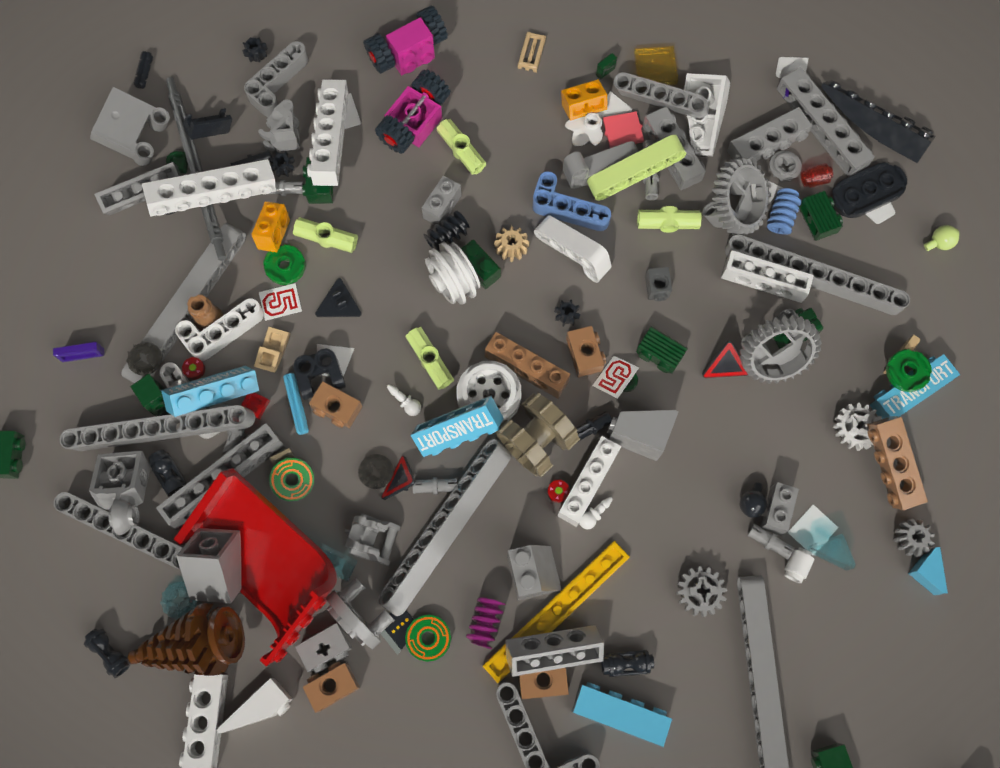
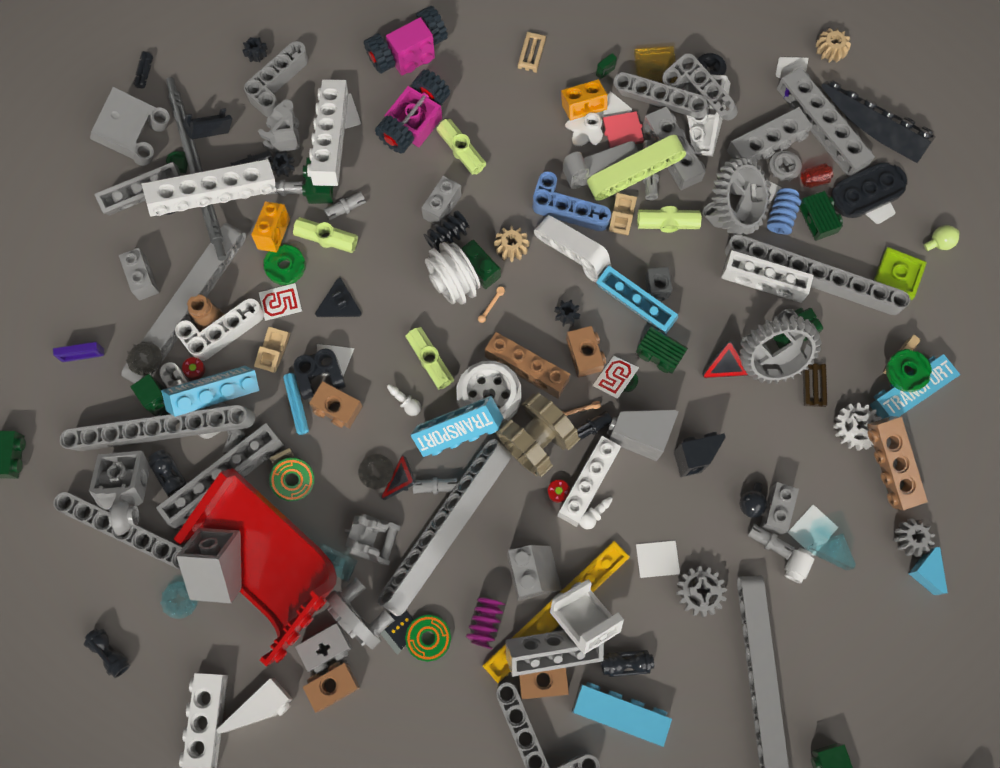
(138, 274): none -> light grey brick
(195, 642): reddish brown plant -> none
(256, 403): red tile -> none
(344, 205): none -> light grey pin
(500, 291): none -> light nougat hinge
(585, 617): none -> white panel
(595, 405): none -> light nougat hinge
(622, 214): none -> tan slope
(637, 300): none -> medium azure brick
(657, 559): none -> white sticker
(697, 454): none -> black slope
(705, 89): none -> light grey beam
(710, 59): none -> black gear
(823, 386): none -> dark brown tile
(833, 45): none -> tan gear
(900, 271): none -> lime tile

